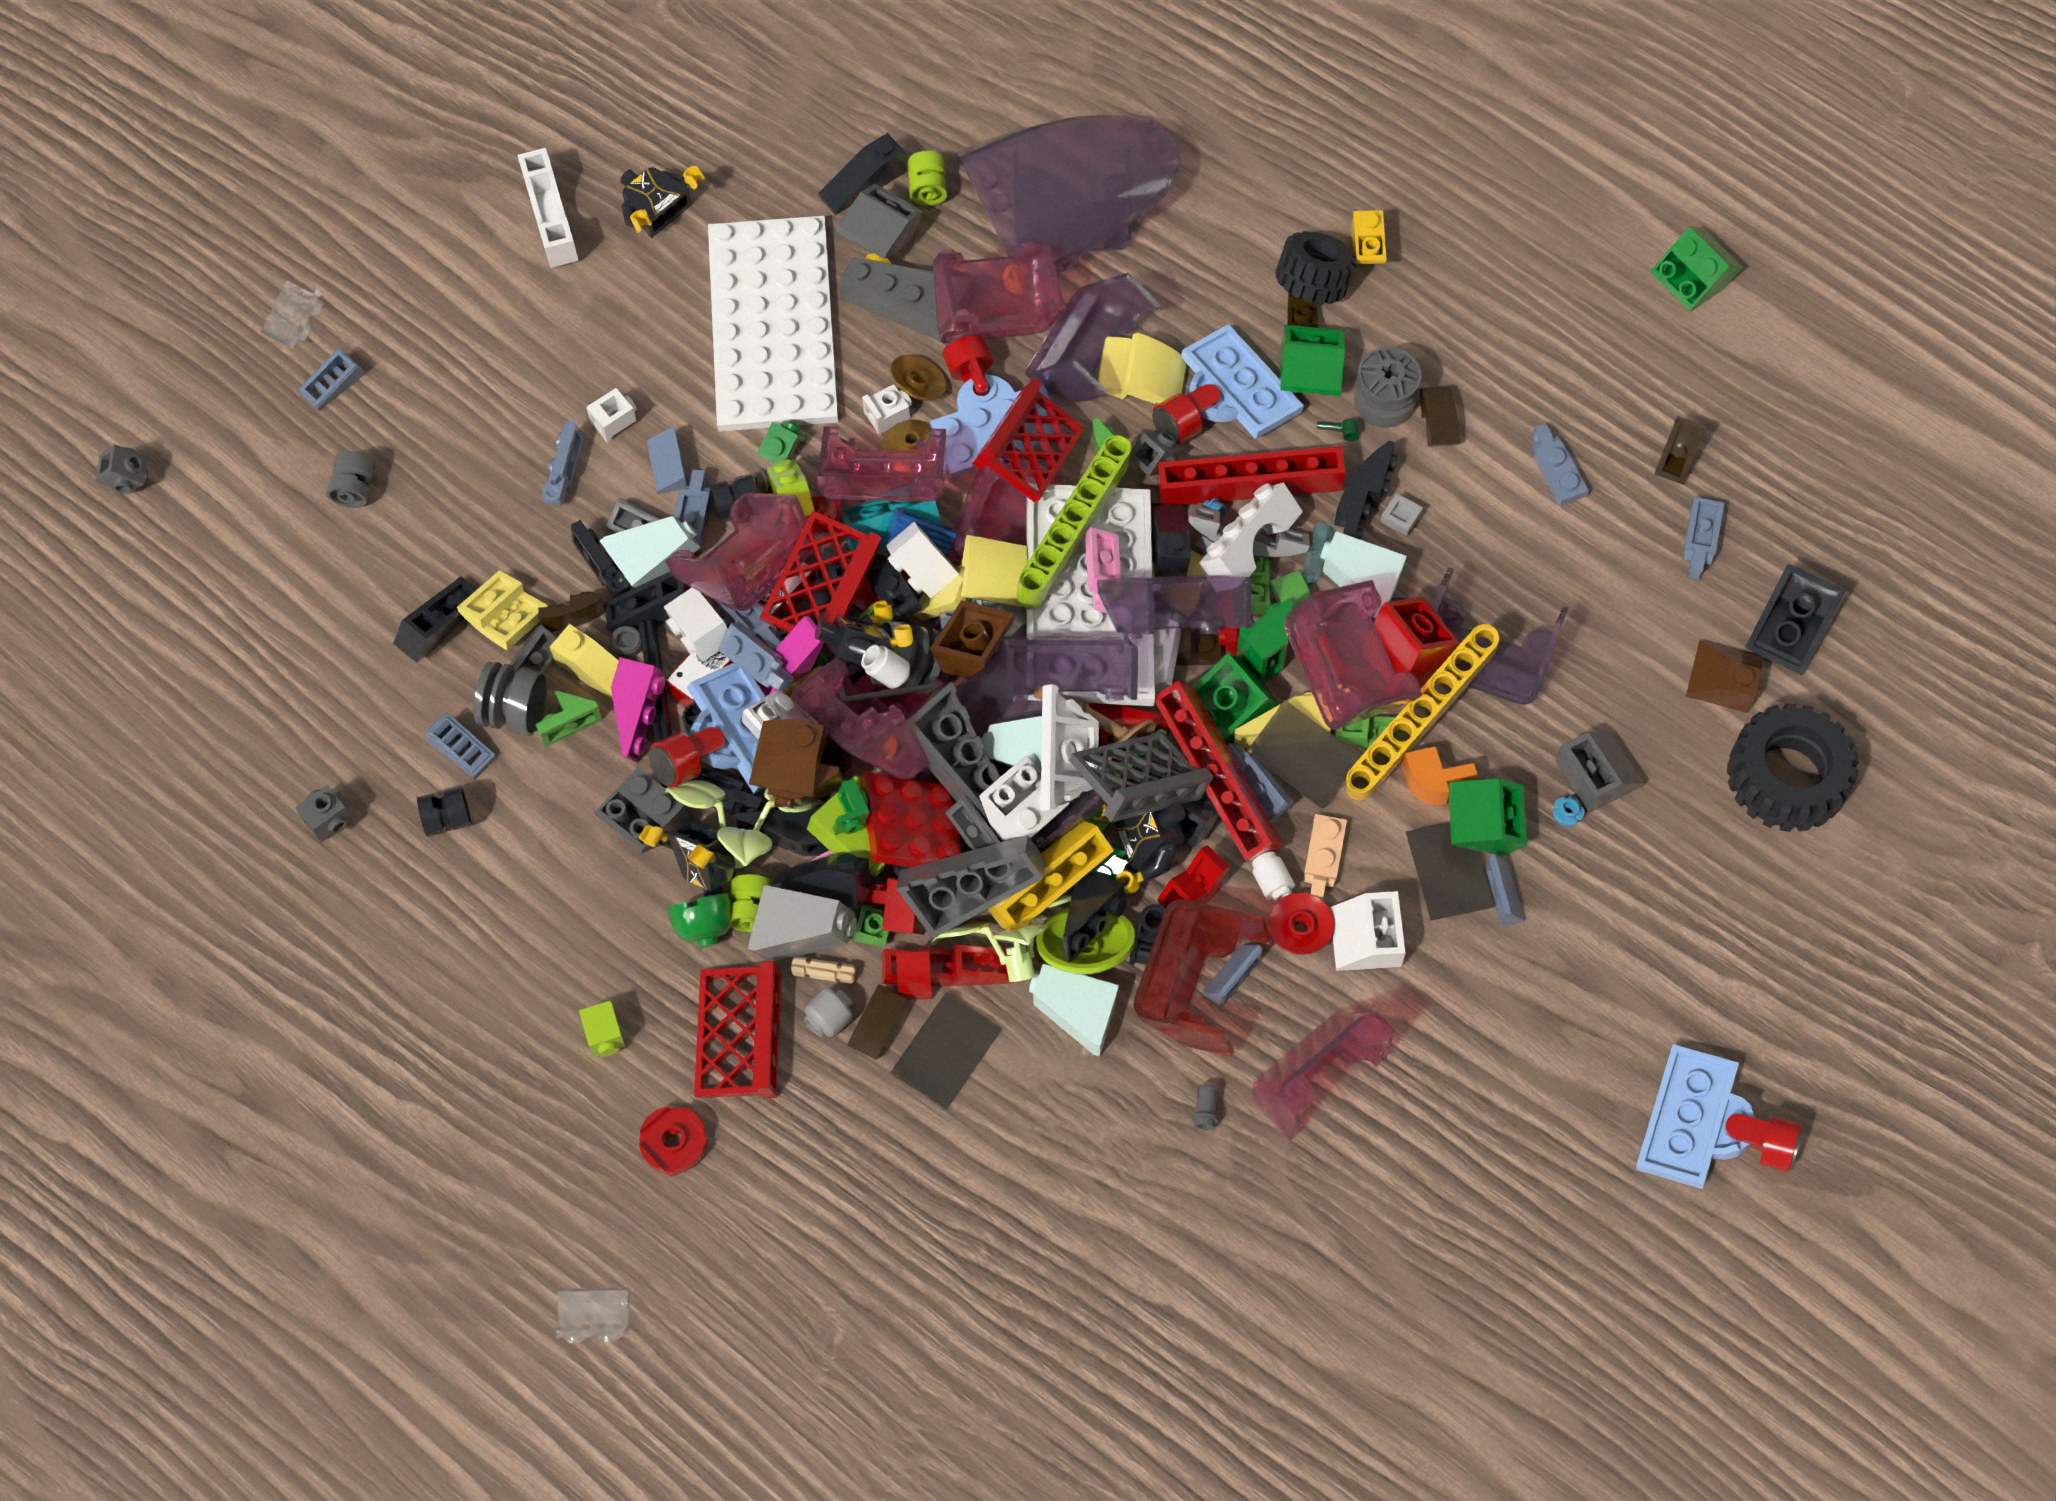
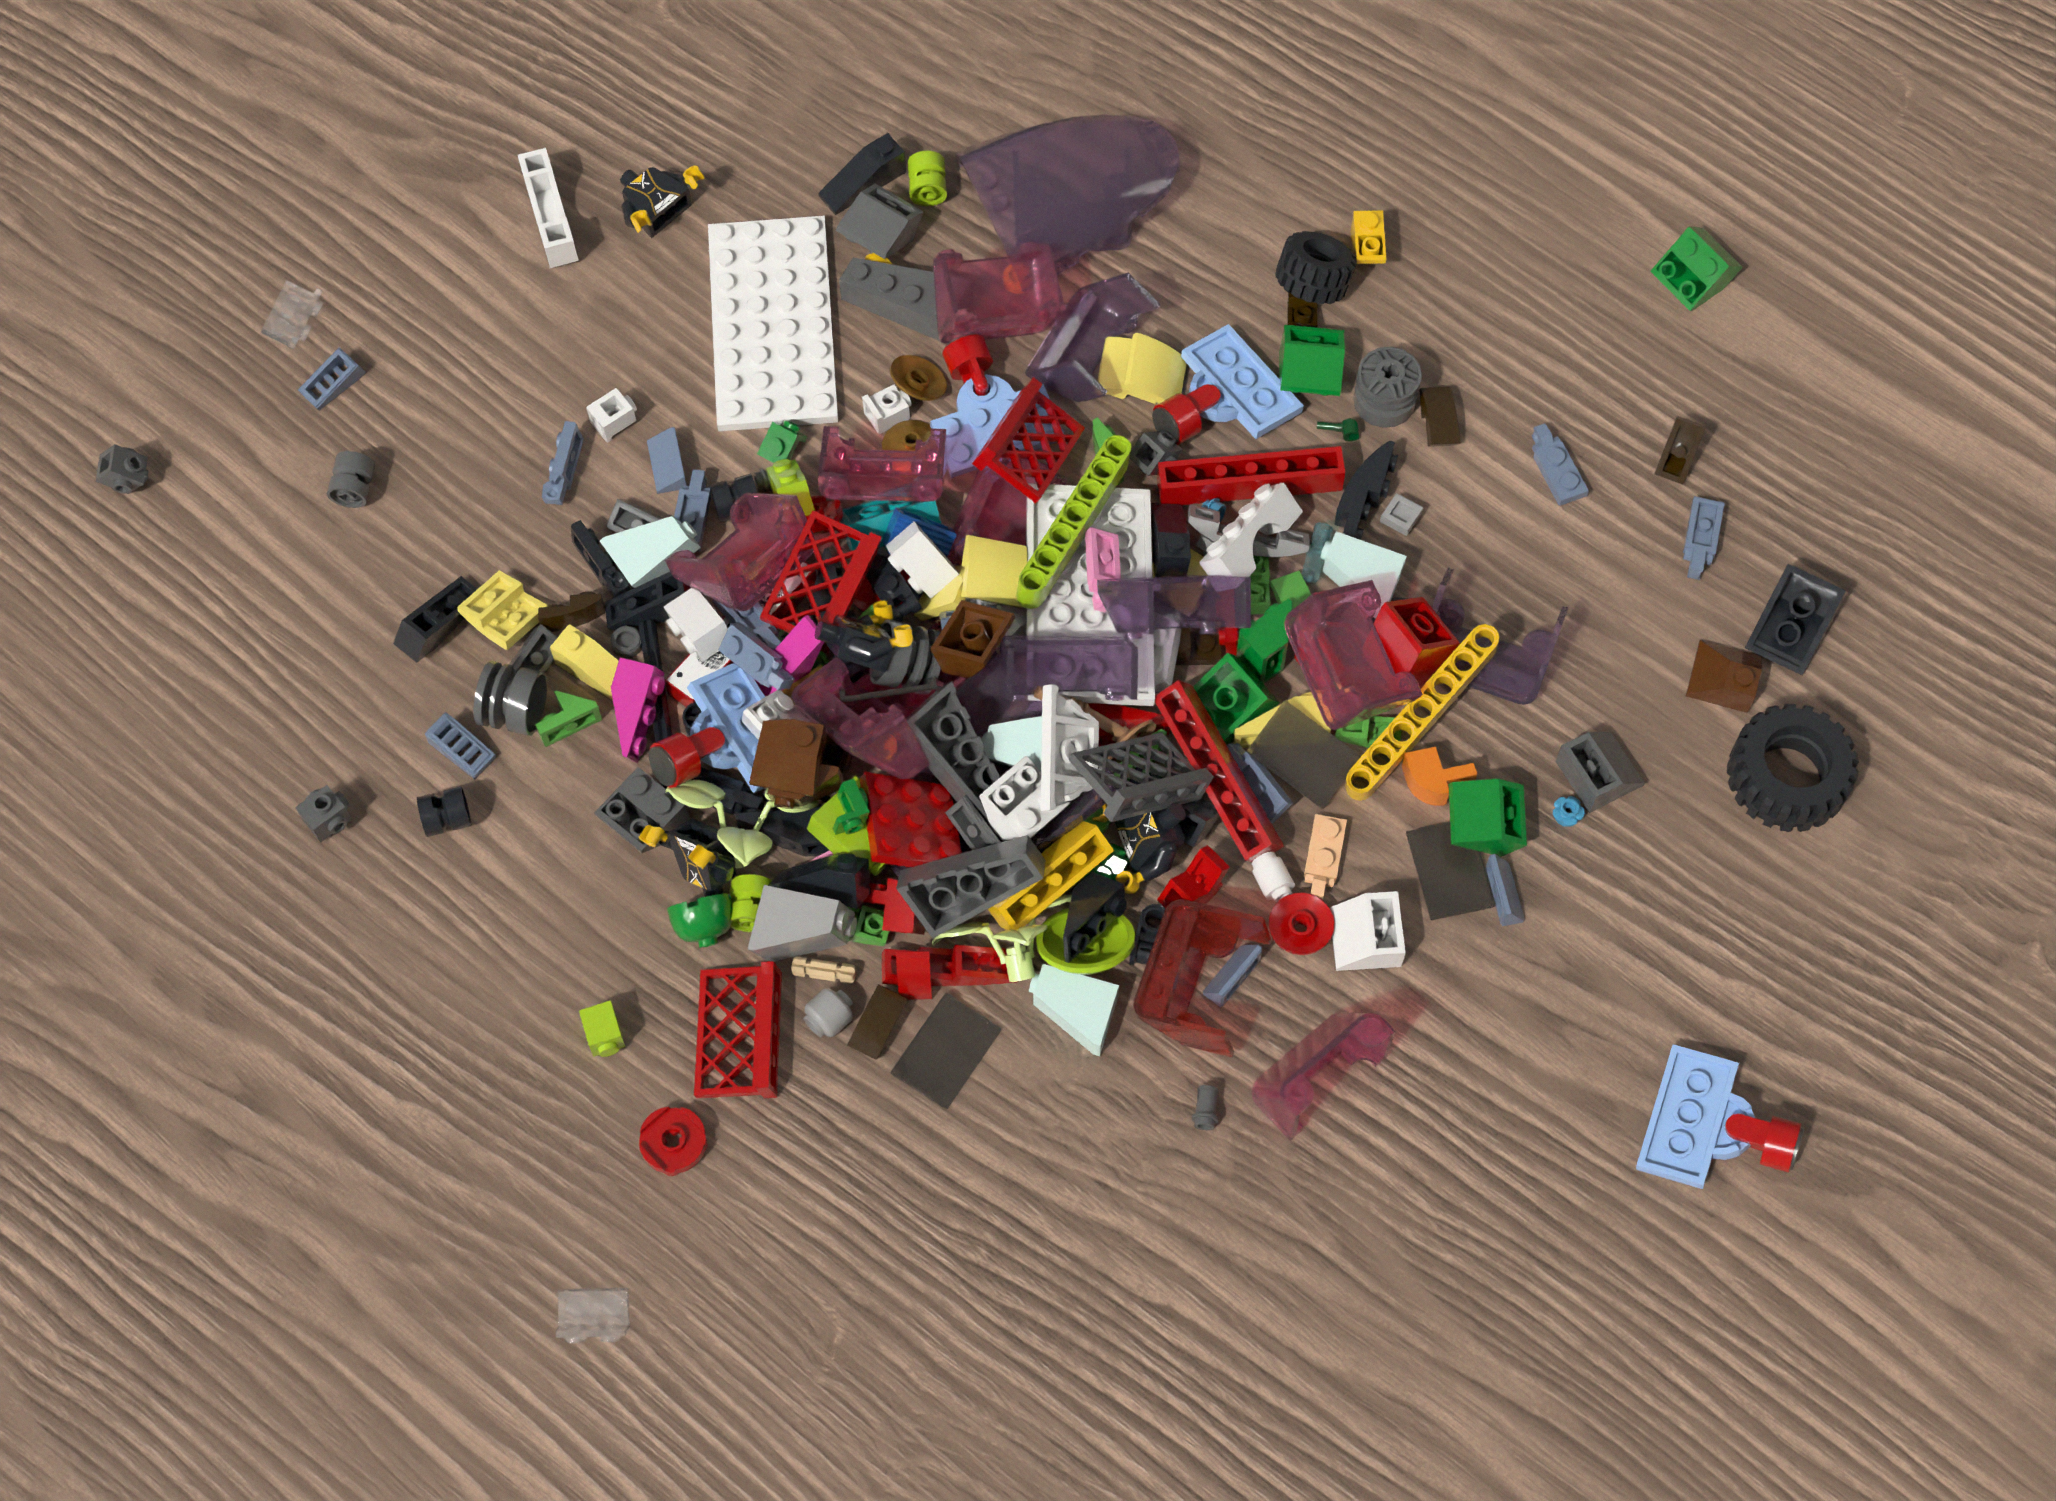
(885, 666): white brick -> none

